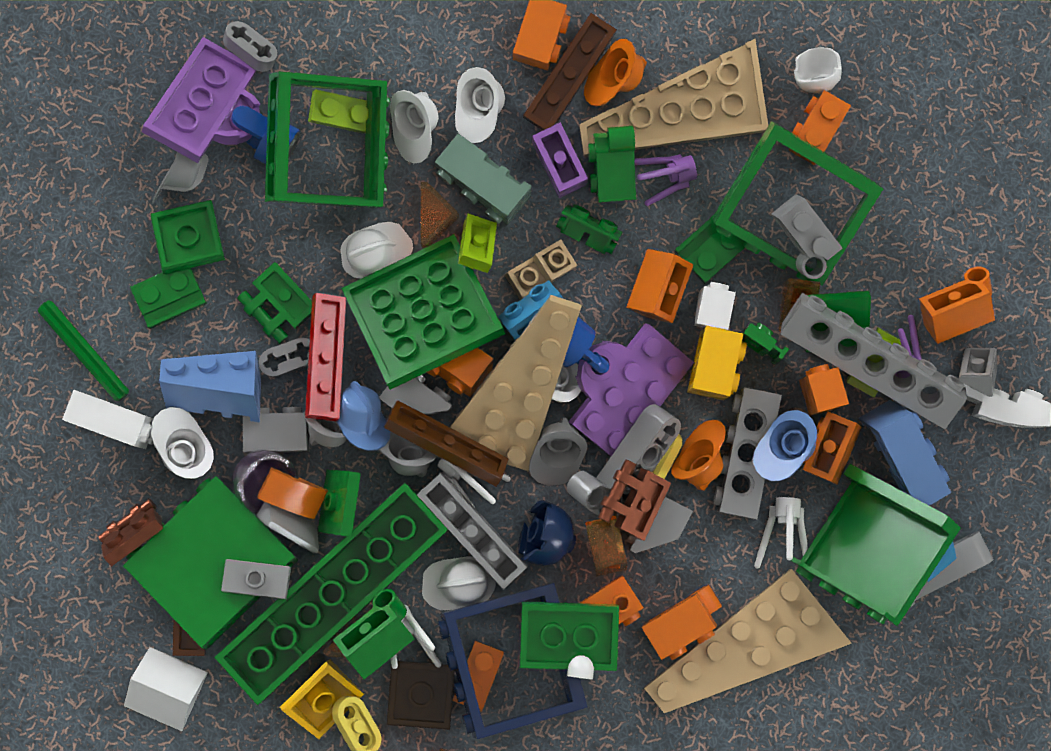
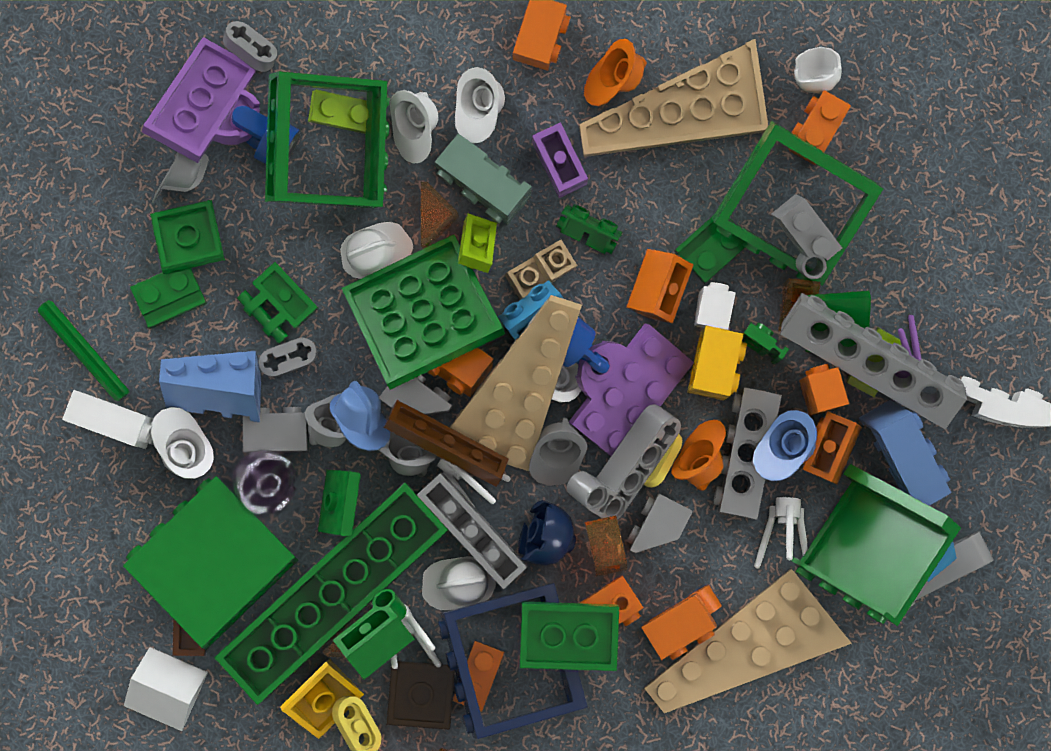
(130, 531): copper plate -> none
(256, 579): light grey plate -> none
(290, 525): light grey slope -> none
(292, 494): orange slope -> none
(325, 357): plate -> none
(570, 73): reddish brown plate -> none
(581, 668): white hinge -> none
(613, 164): green hinge -> none
(641, 504): copper plate -> none
(678, 169): medium lavender plant -> none
(959, 306): orange hinge -> none
(979, 369): light grey slope -> none

